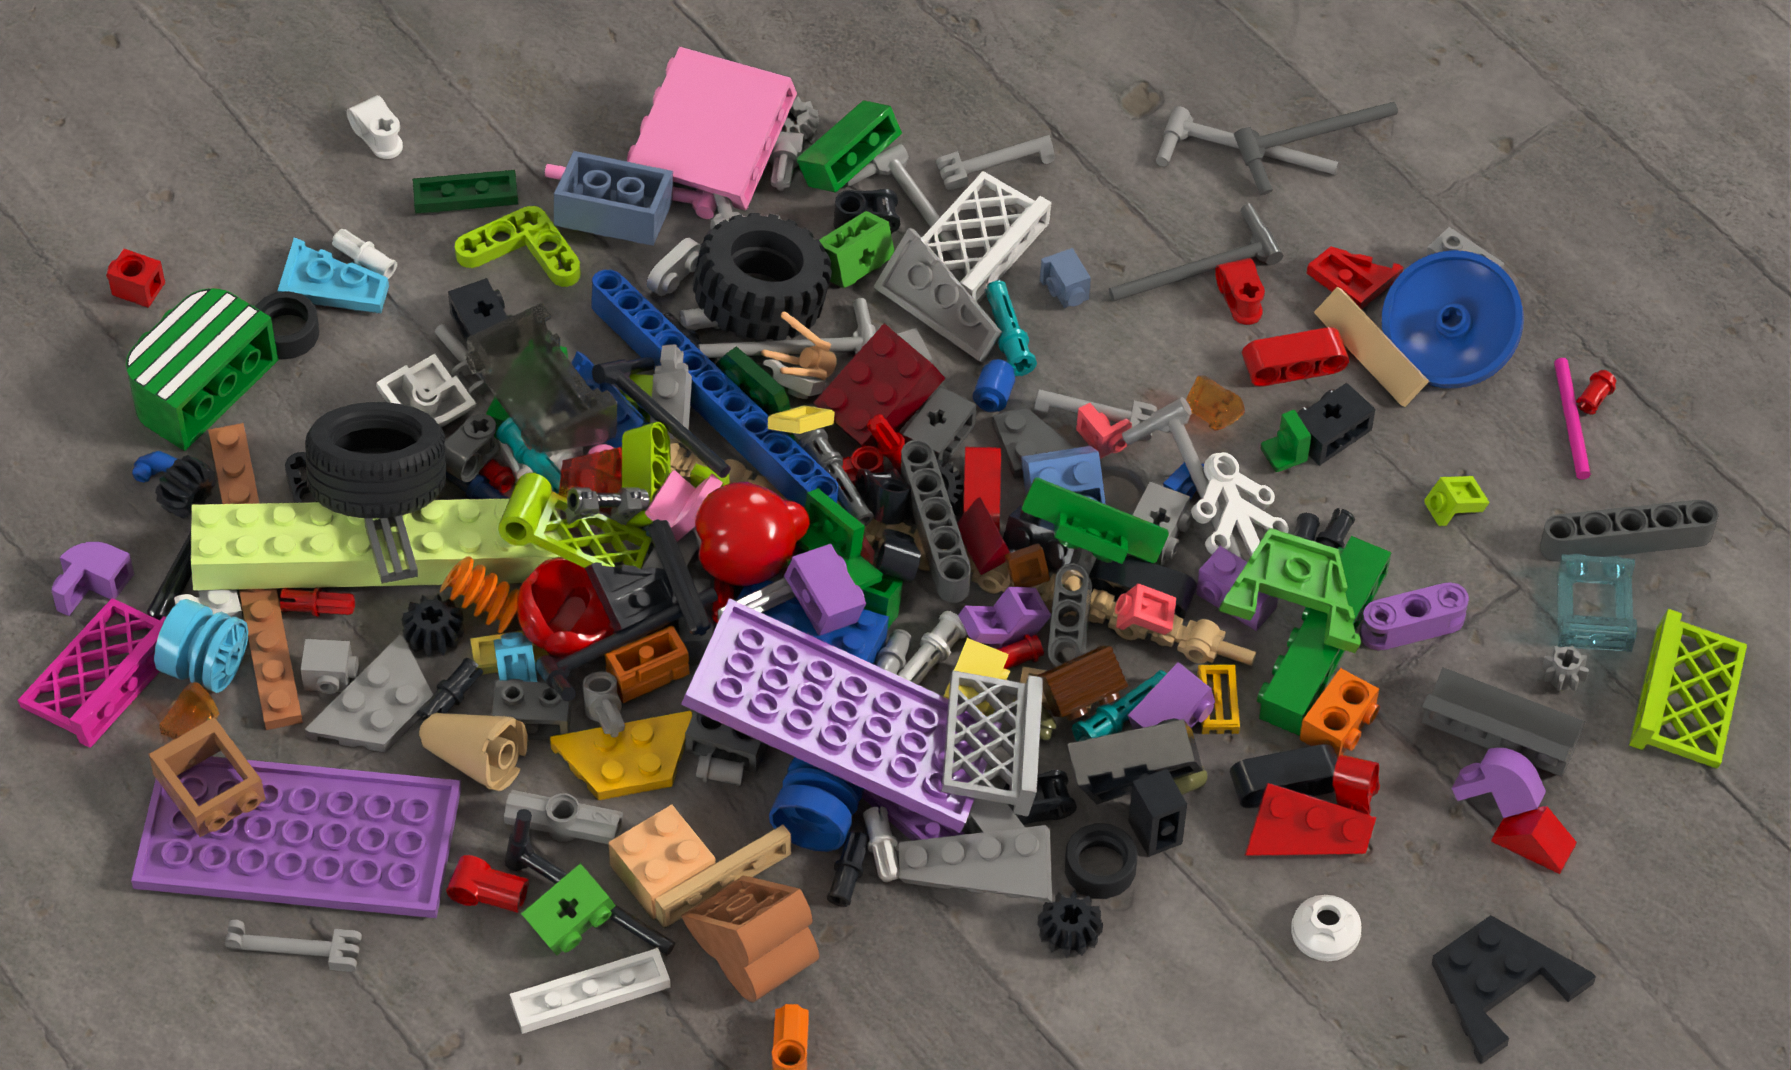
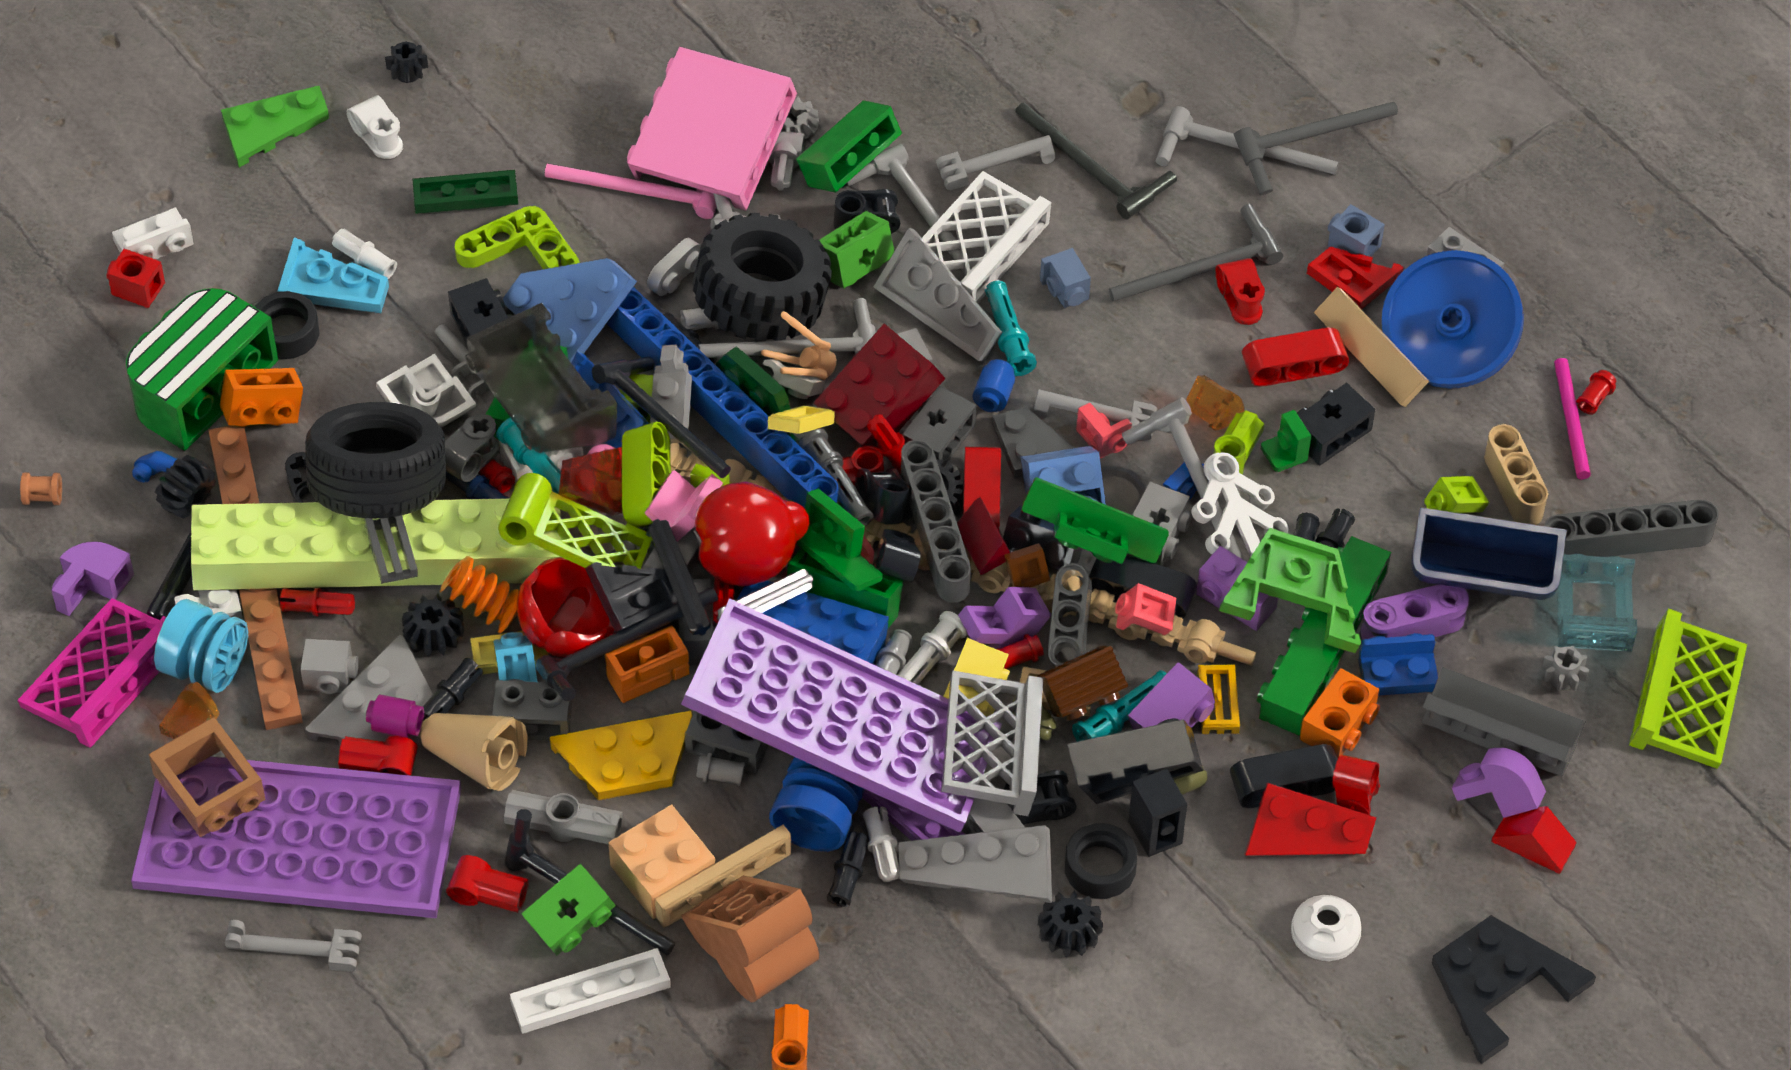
(41, 488): none -> nougat bush
(155, 235): none -> white bracket
(261, 396): none -> orange brick
(265, 122): none -> bright green wing
(391, 757): none -> red piece
(395, 716): none -> magenta brick
(406, 62): none -> black gear
(577, 297): none -> medium blue plate
(603, 702): light grey axle -> none
(613, 198): sand blue brick -> none
(625, 504): dark grey piece -> none
(825, 589): medium lavender brick -> none
(1129, 200): none -> pearl dark grey bar
(1240, 437): none -> lime piece
(1355, 232): none -> sand blue brick
(1399, 663): none -> blue bracket
(1487, 554): none -> dark blue windscreen
(1515, 474): none -> tan beam

